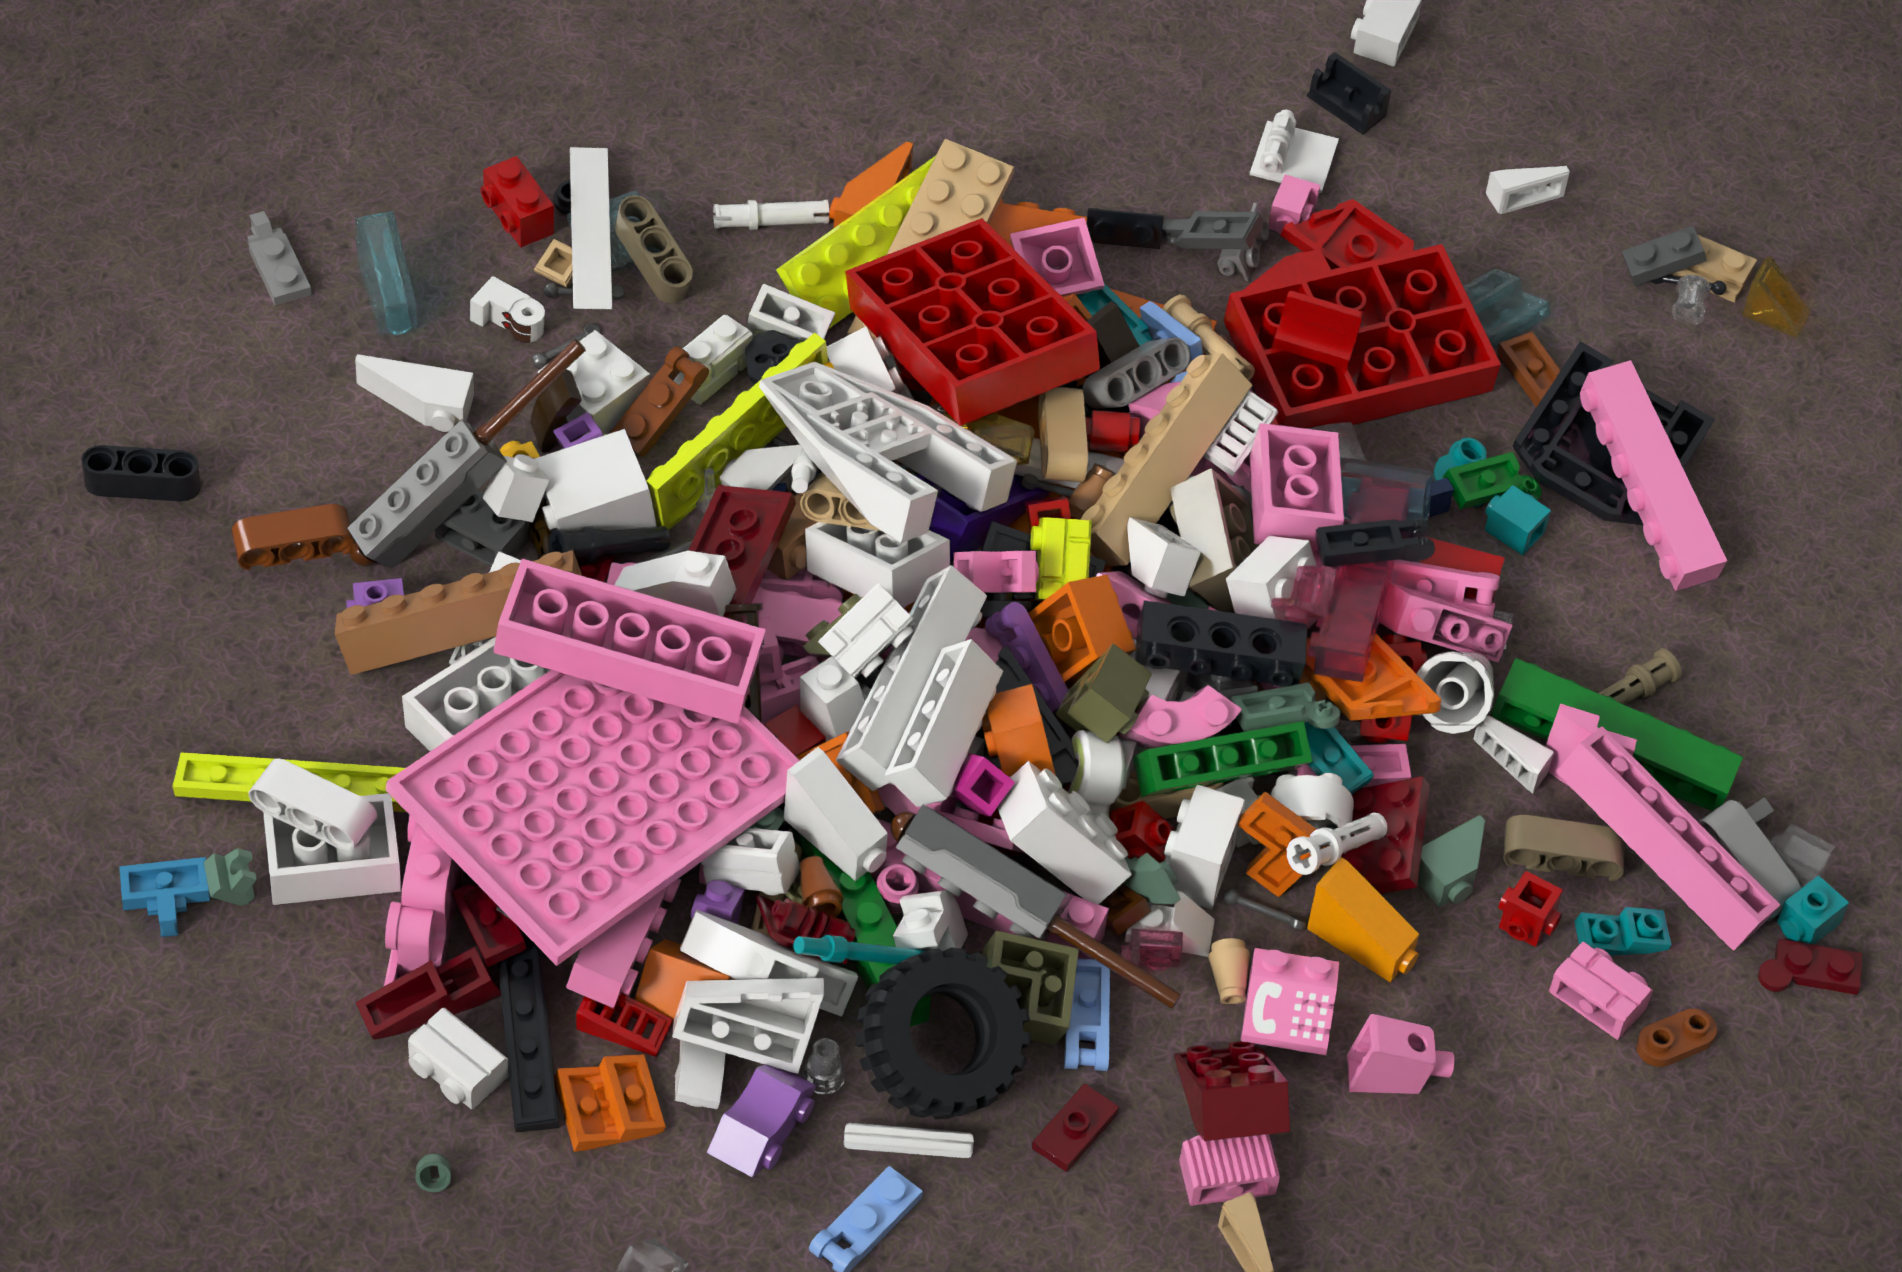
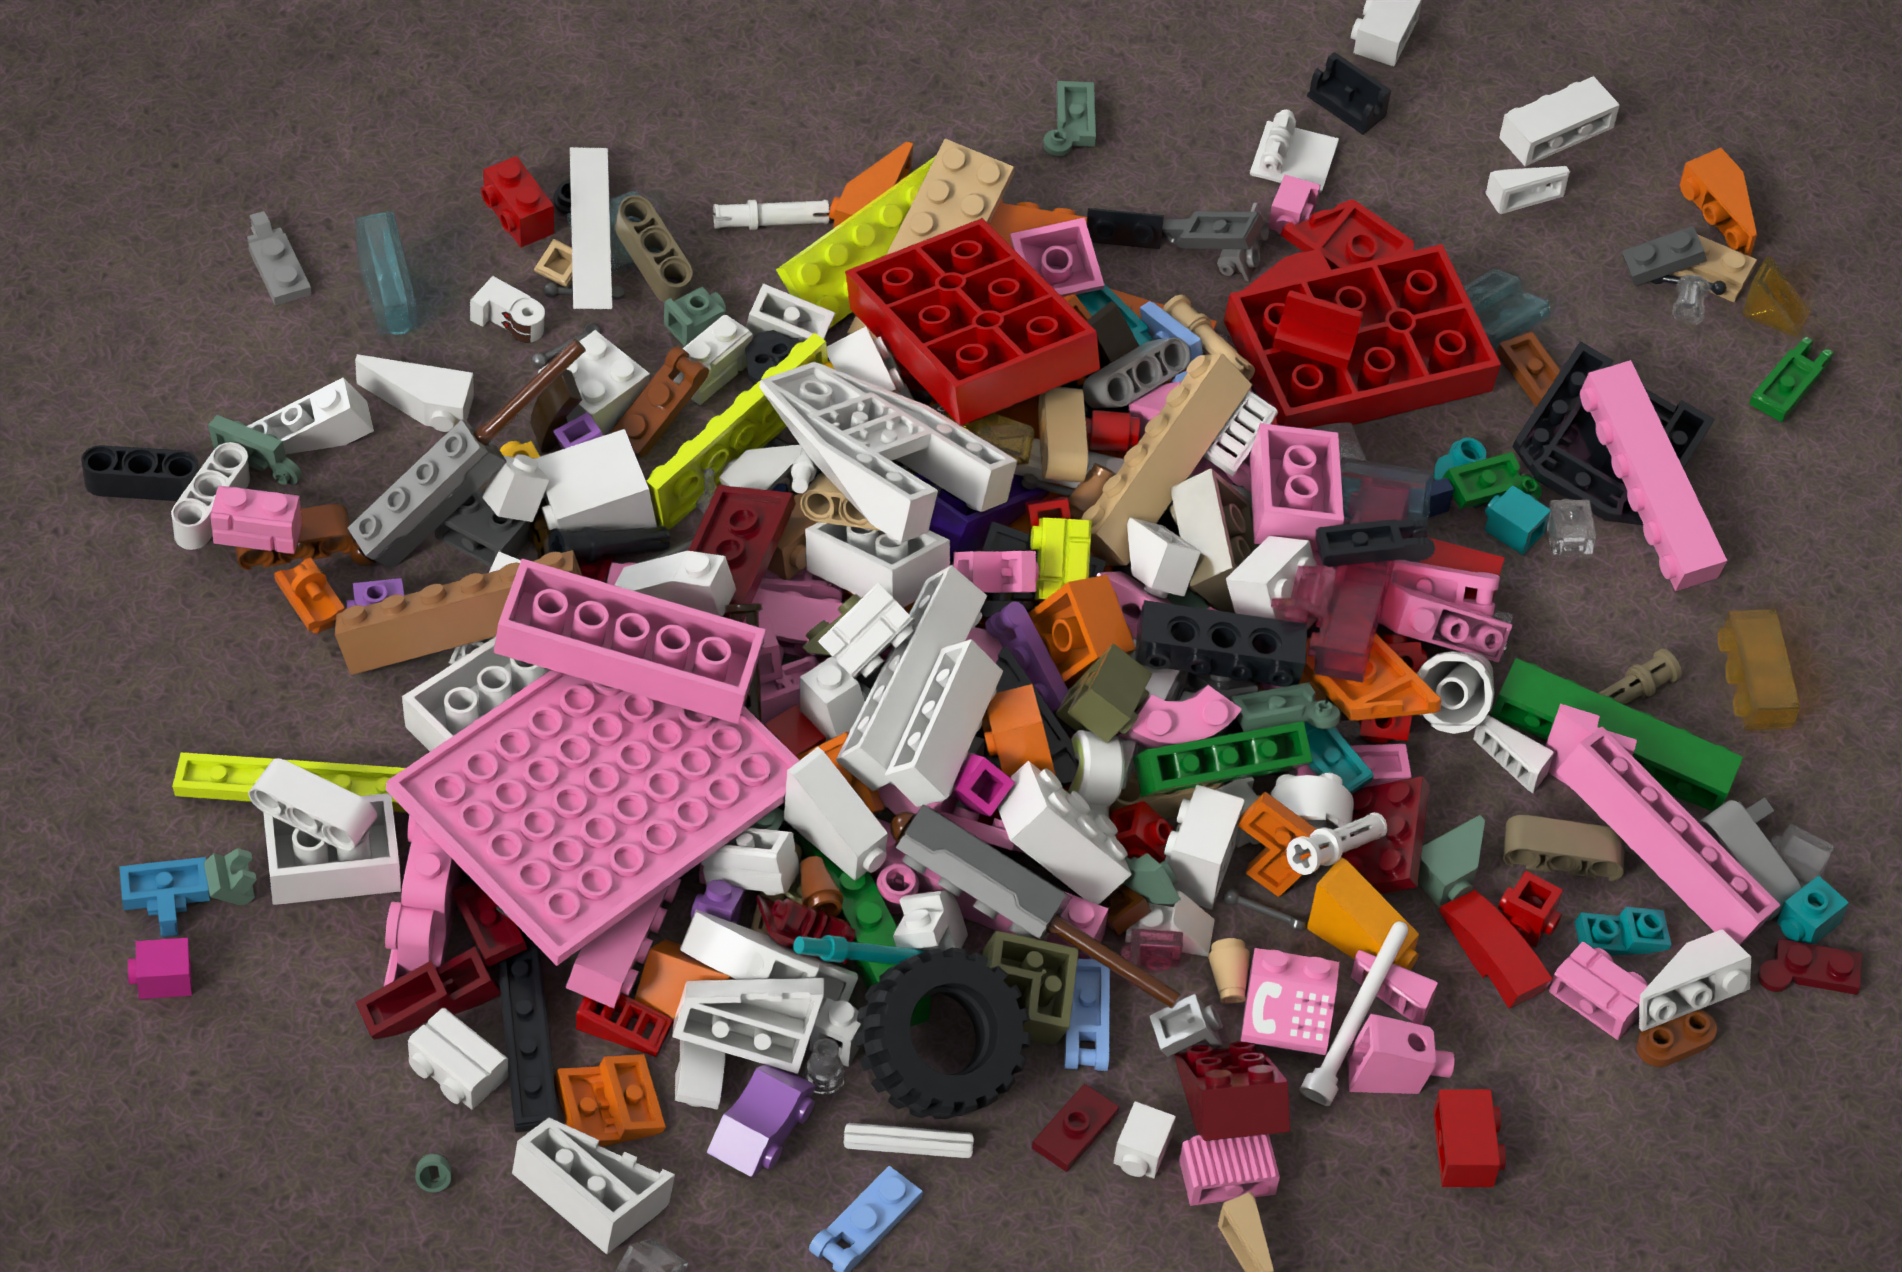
(161, 968): none -> dark pink brick
(192, 511): none -> white beam
(256, 519): none -> bright pink brick
(262, 448): none -> sand green hinge
(310, 595): none -> orange hips
(320, 420): none -> white slope
(588, 1185): none -> white wedge
(692, 314): none -> sand green brick
(840, 1022): none -> white brick
(1074, 118): none -> sand green hinge
(1144, 1140): none -> white brick
(1186, 1025): none -> light grey bracket
(1321, 1084): none -> white piece
(1401, 989): none -> bright pink slope
(1468, 1138): none -> red brick
(1496, 948): none -> red slope
(1559, 121): none -> white brick
(1571, 530): none -> clear brick
(1695, 978): none -> white slope
(1722, 195): none -> orange slope
(1759, 670): none -> clear yellow brick
(1790, 381): none -> green hinge

